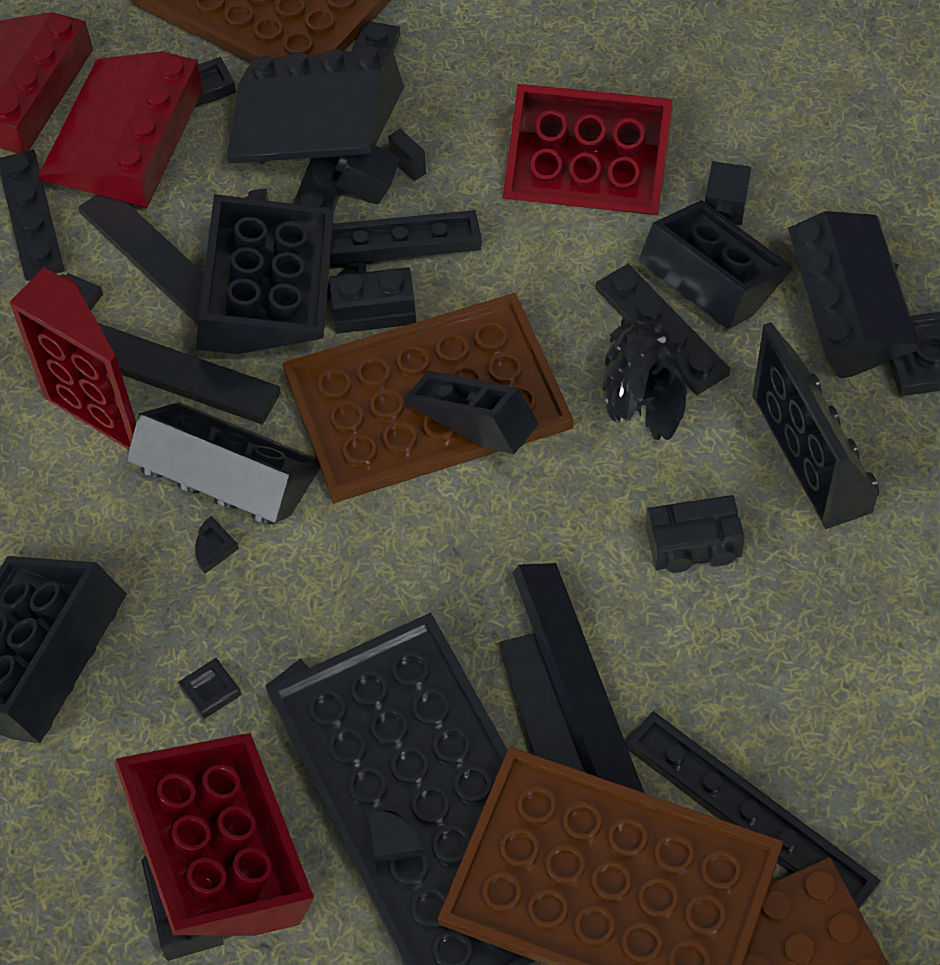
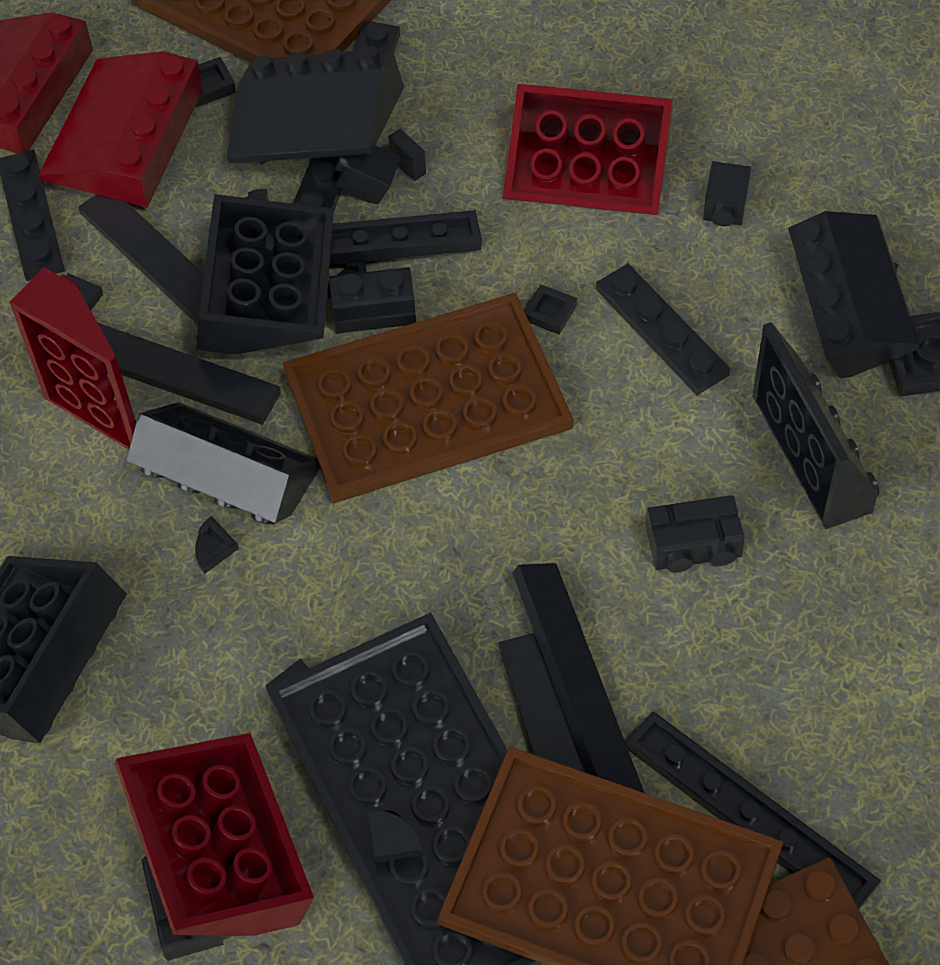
(210, 688): black tile -> none
(476, 409): black slope -> none
(550, 309): none -> black tile
(645, 373): black head -> none
(713, 263): black slope -> none

